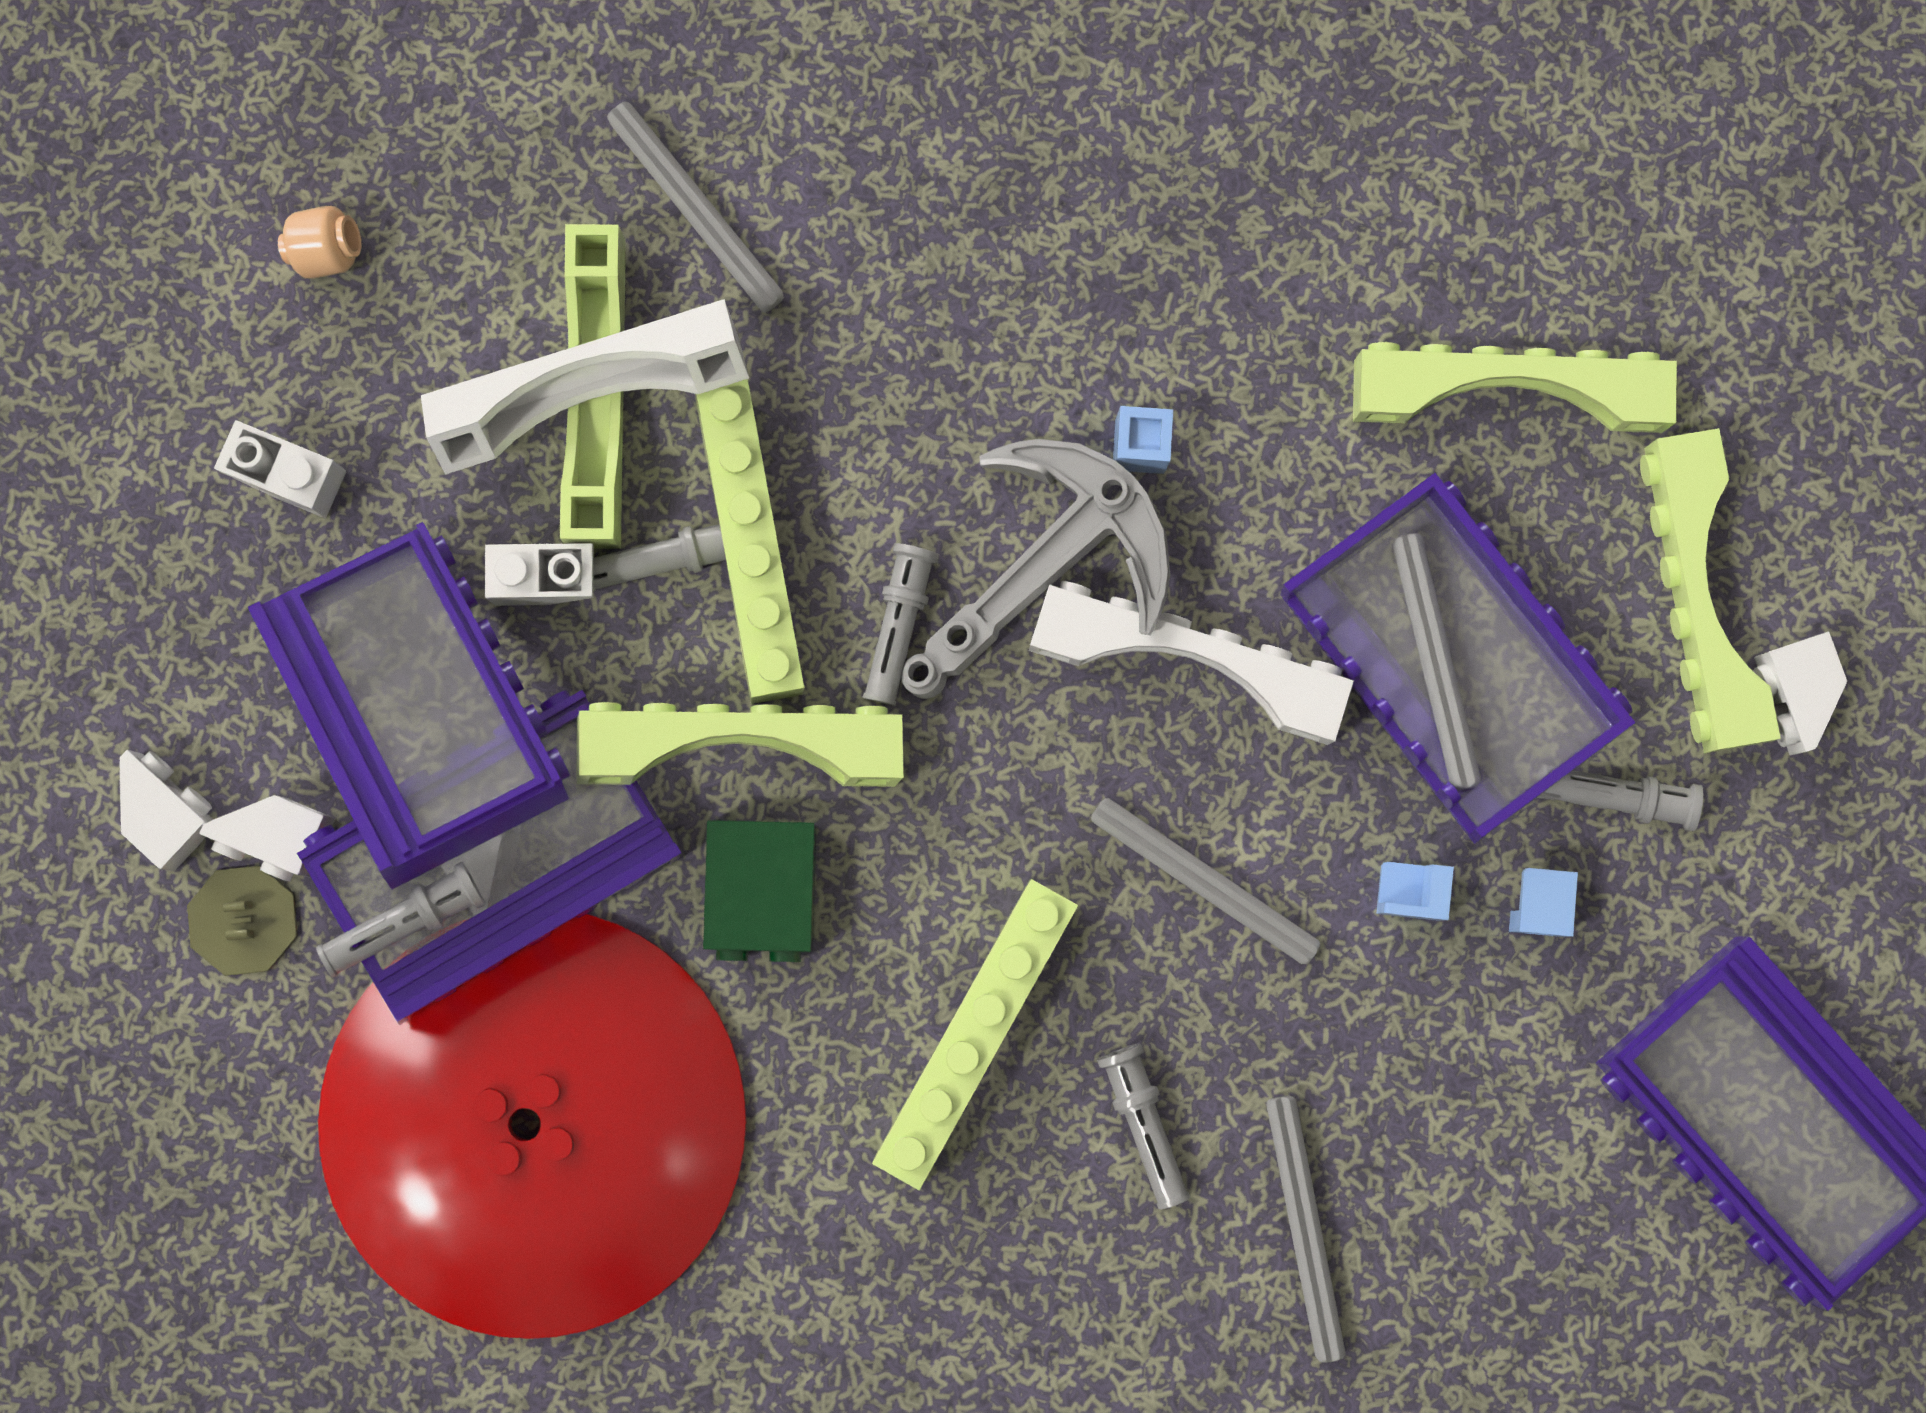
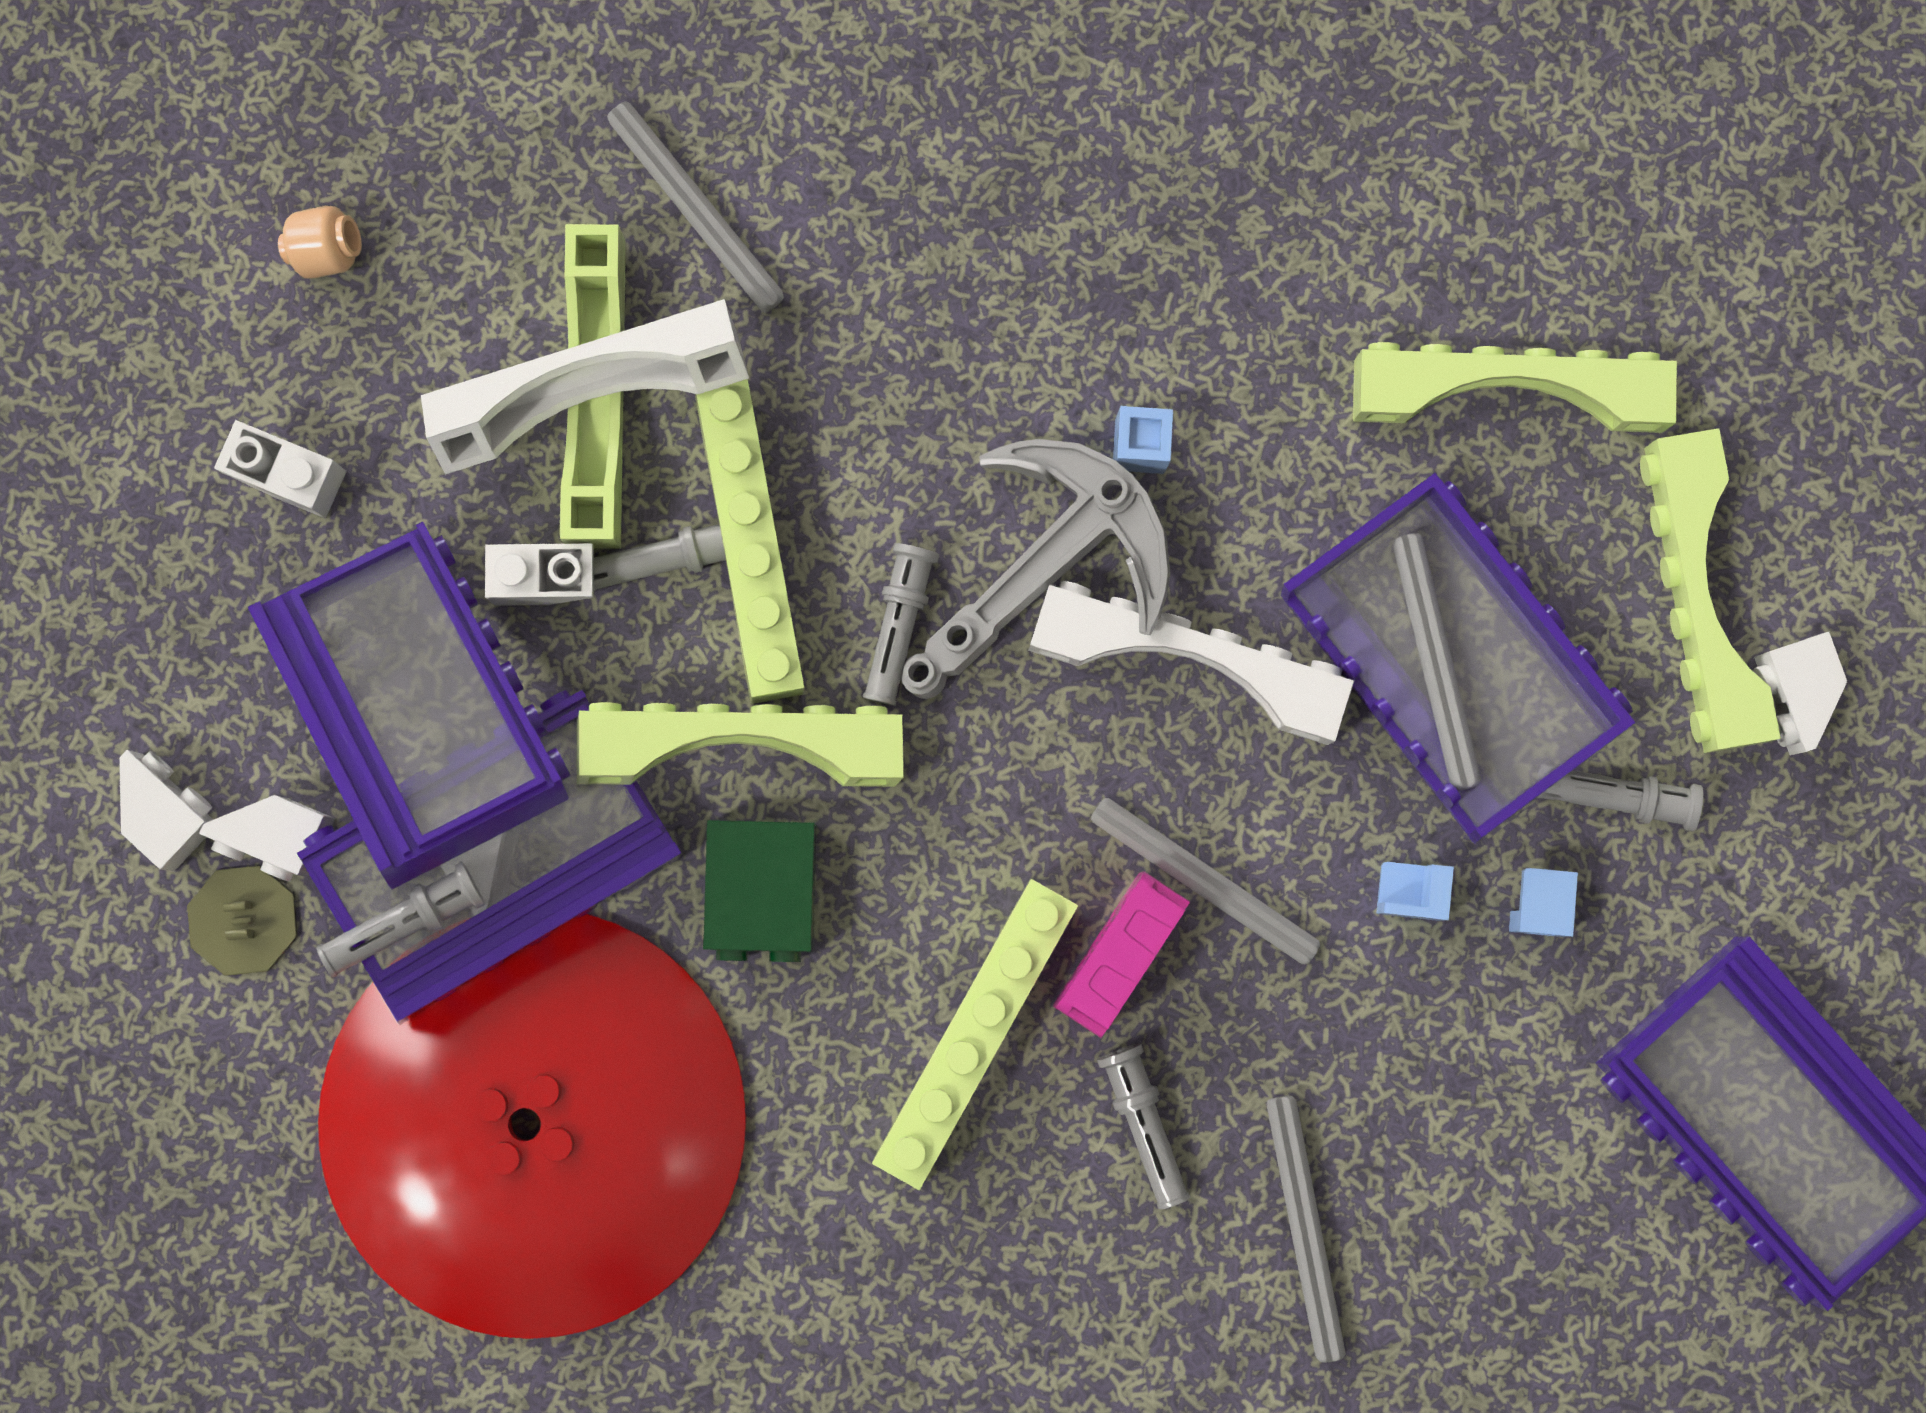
(1121, 954): none -> dark pink axle

